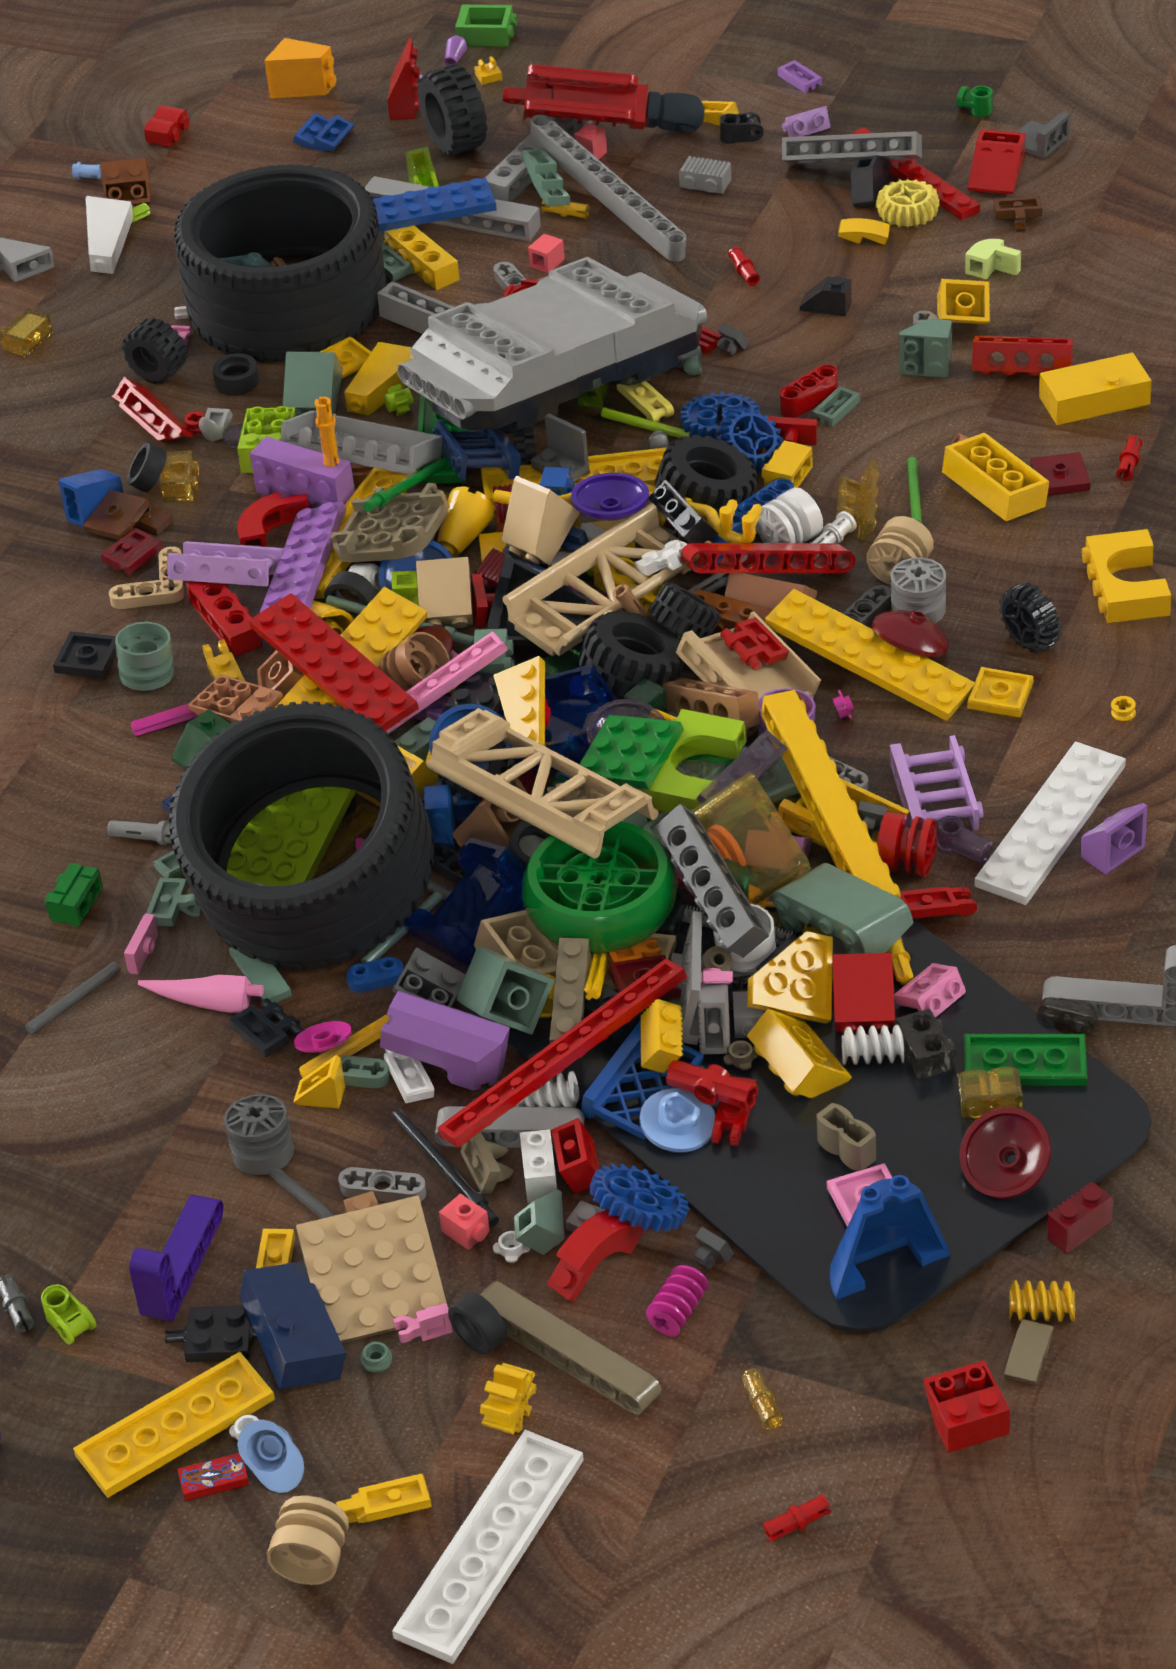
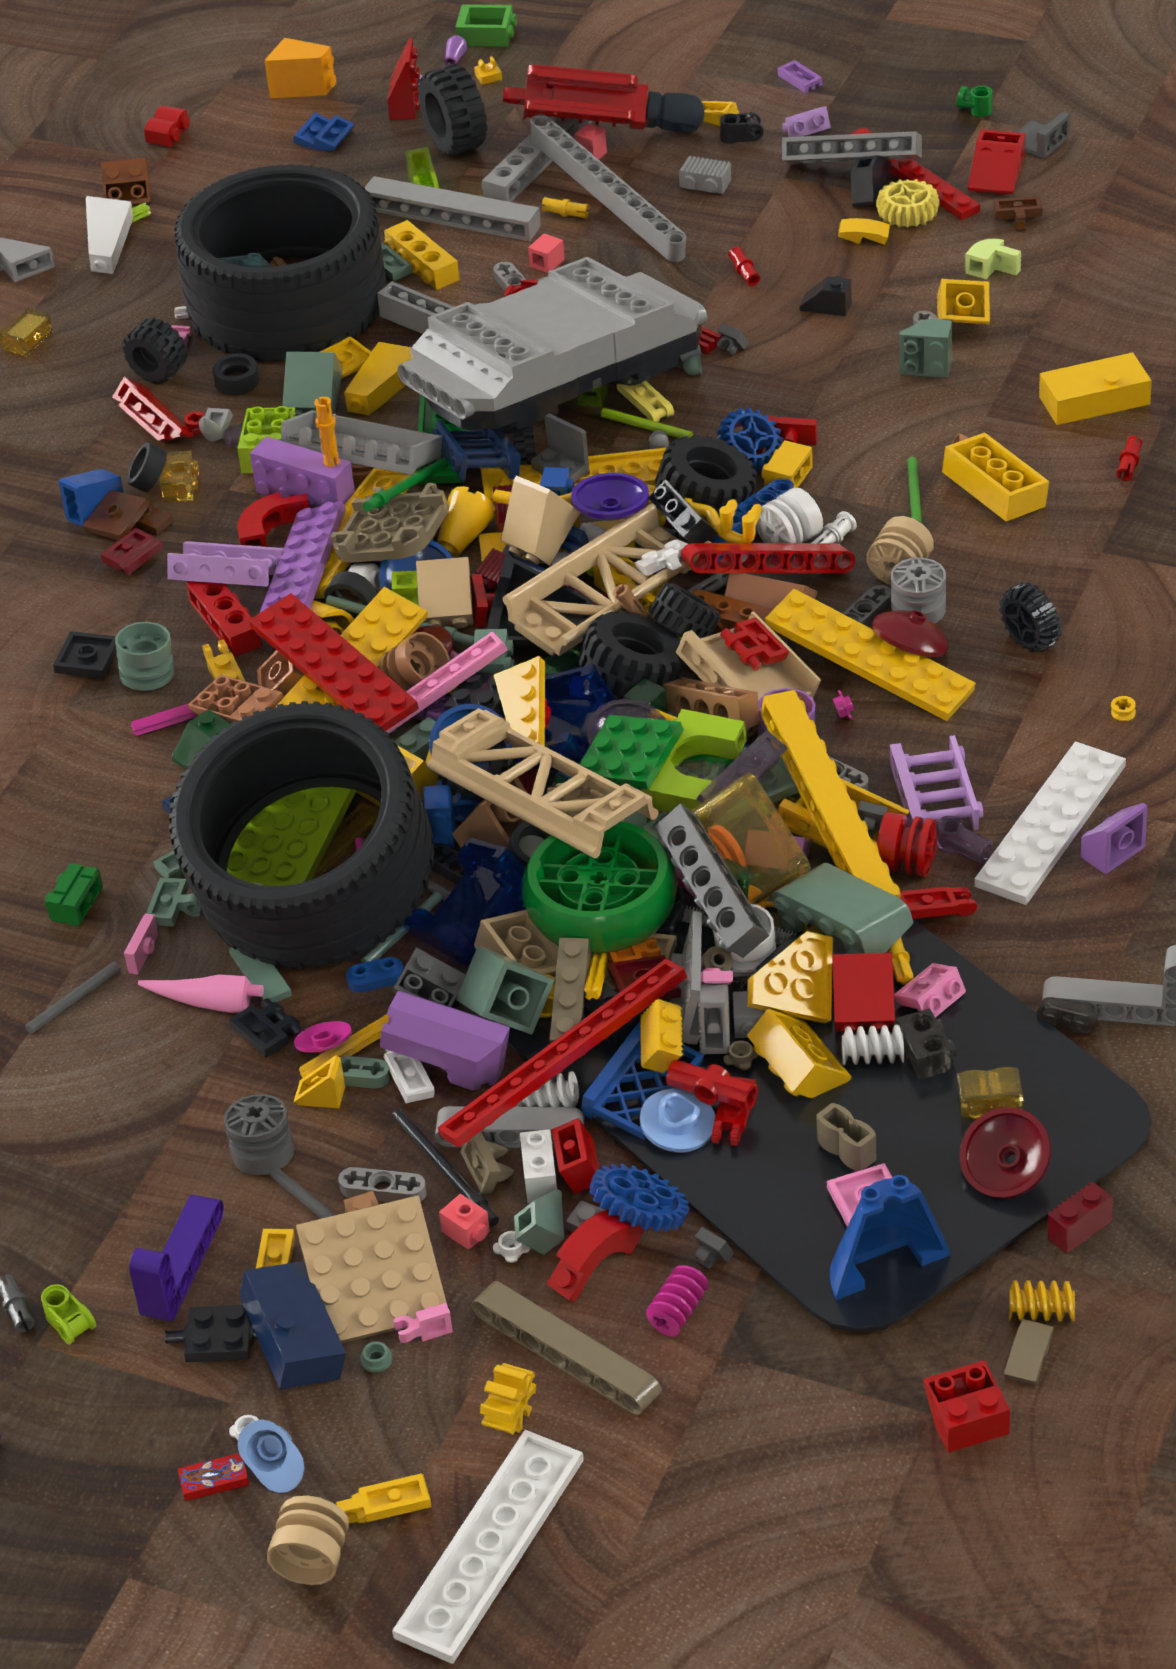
(86, 171): light blue pin -> none
(122, 597): tan beam -> none
(137, 830): light grey pin -> none
(173, 1424): yellow plate -> none
(398, 399): lime gear -> none
(434, 204): blue plate -> none
(477, 1323): black tyre -> none
(545, 177): sand green slope -> none
(702, 414): blue gear -> none
(762, 1399): clear yellow pin -> none
(797, 1518): red pin -> none
(808, 391): red beam -> none
(839, 408): sand green tile -> none
(859, 499): clear yellow bracket -> none
(1000, 692): yellow tile -> none
(1034, 347): red brick -> none
(1038, 1057): green tile -> none
(1063, 471): dark red plate -> none
(1120, 598): yellow arch -> none

